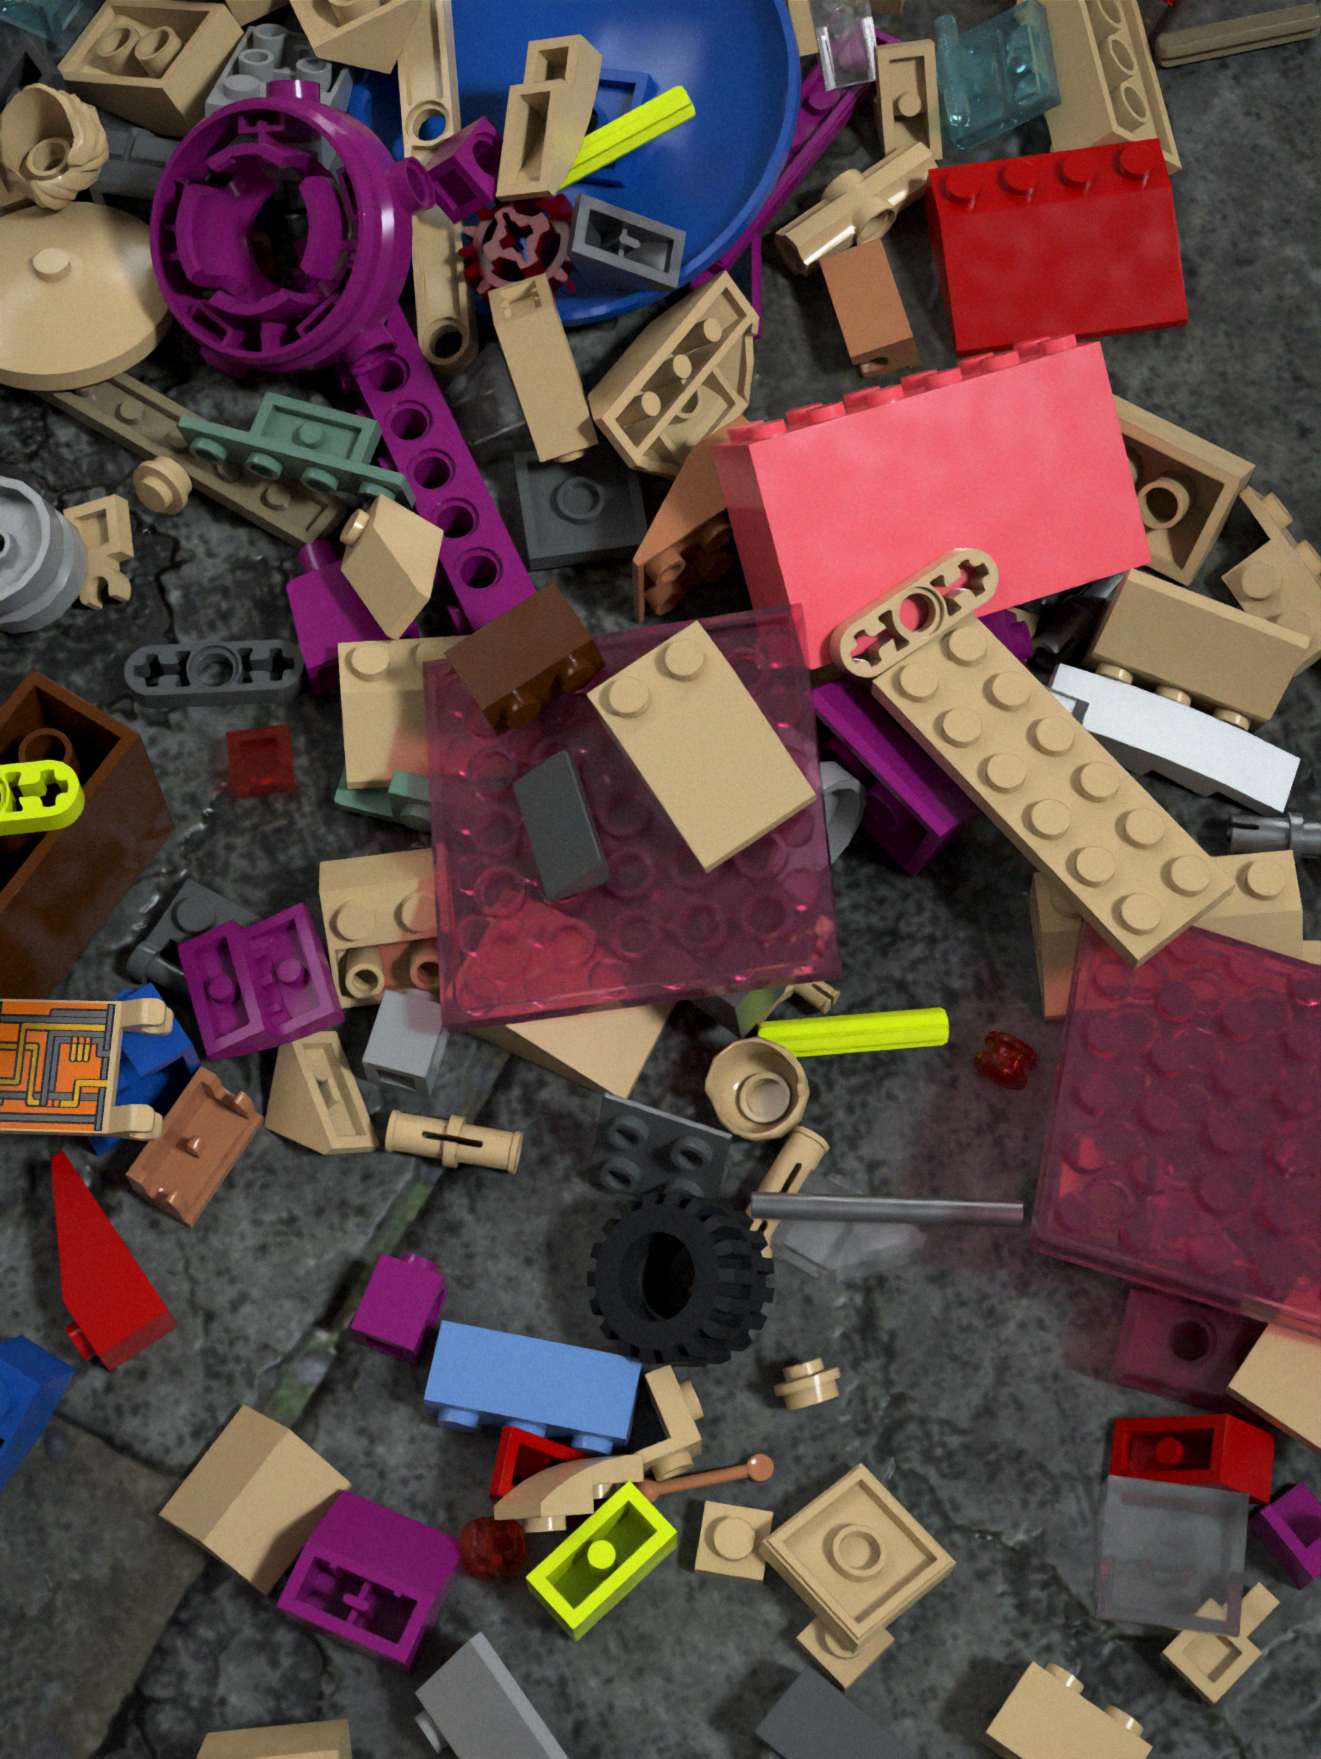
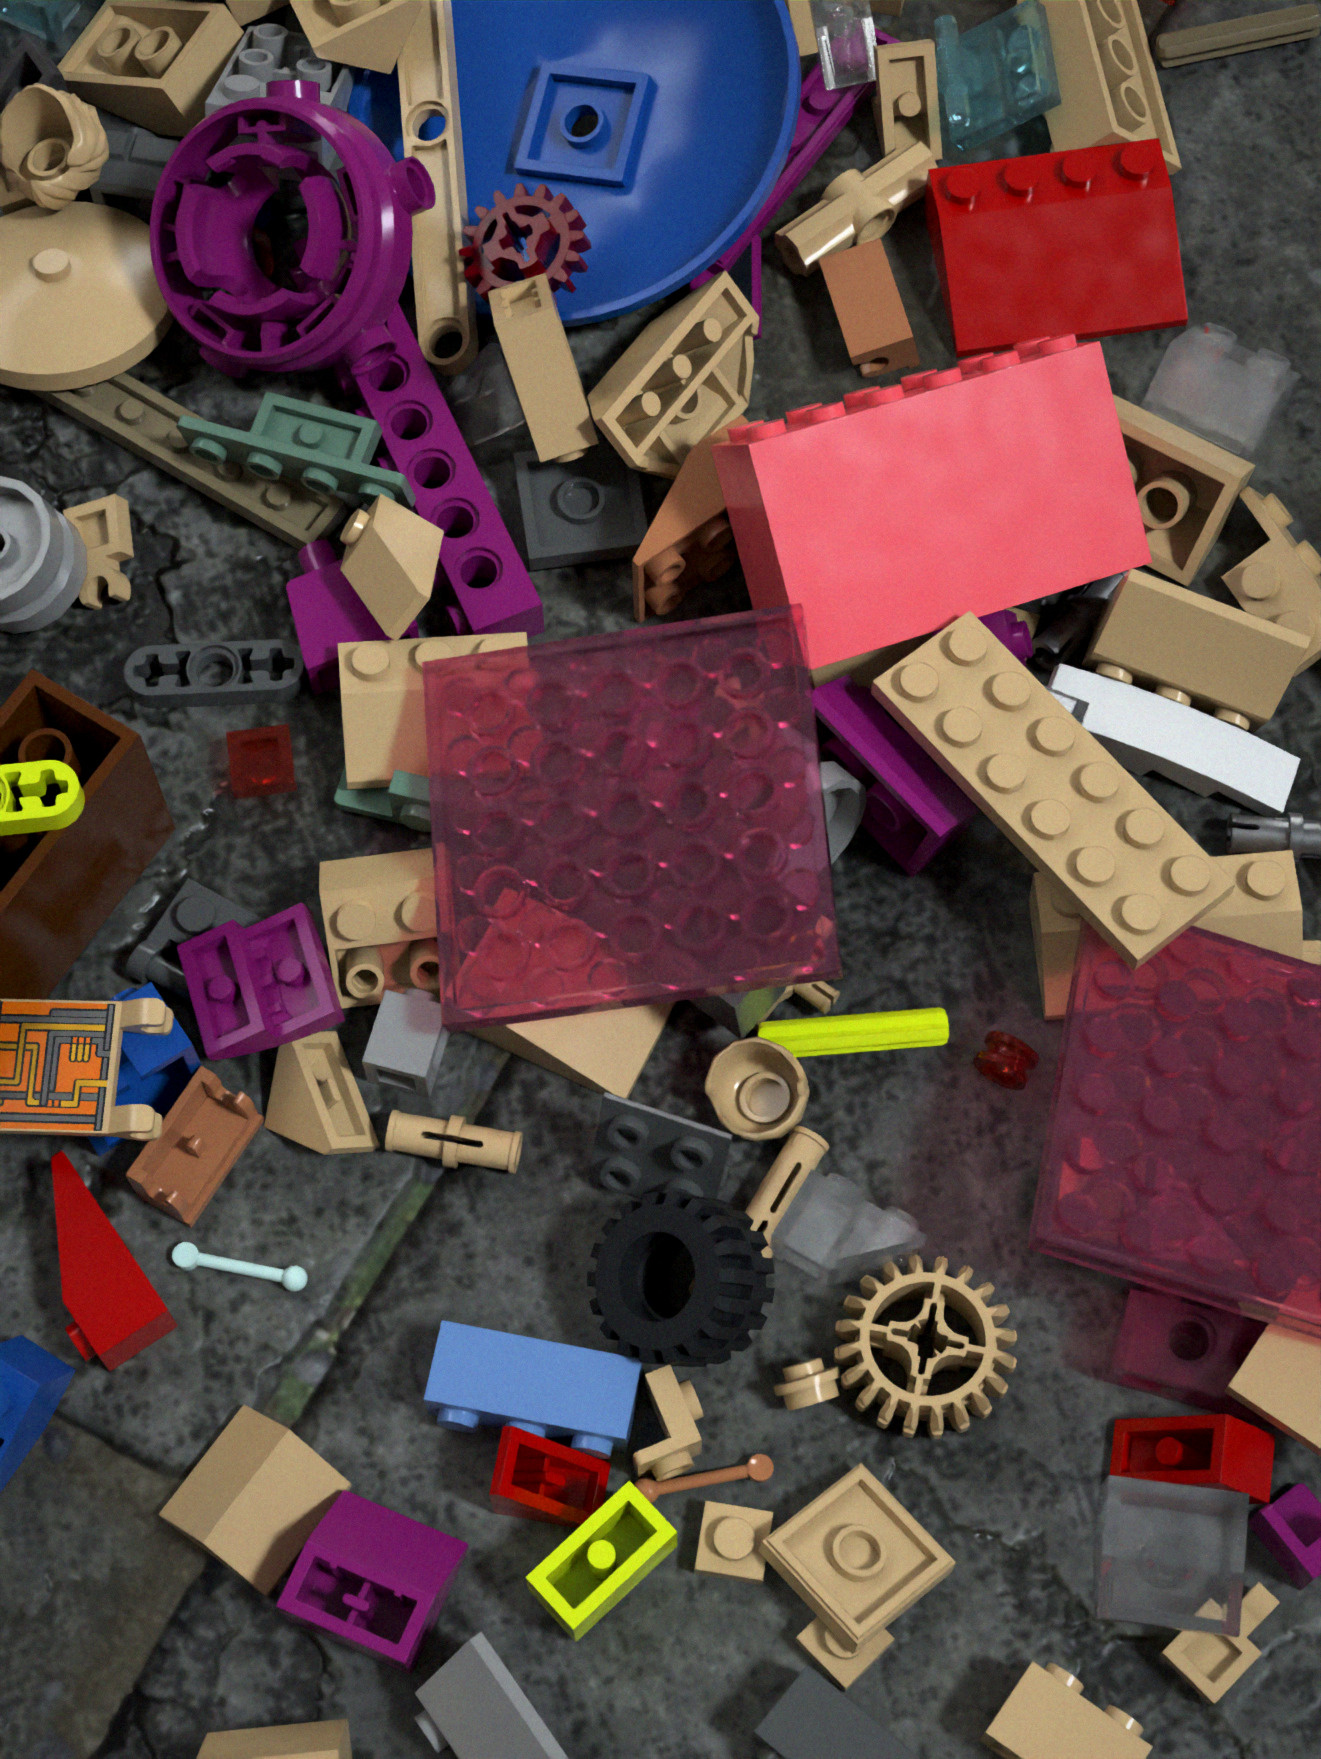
(162, 485): tan plate -> none
(188, 1257): none -> light aqua hinge
(400, 1307): magenta brick -> none
(466, 170): magenta brick -> none
(487, 1562): clear red bush -> none
(526, 659): reddish brown brick -> none
(547, 117): tan slope -> none
(561, 828): dark grey slope -> none
(567, 1490): tan slope -> none
(623, 248): flat silver slope -> none
(630, 132): neon yellow axle -> none
(701, 746): tan slope -> none
(887, 1209): flat silver bar -> none
(894, 1341): none -> tan gear
(961, 602): tan beam -> none
(1221, 388): none -> clear slope

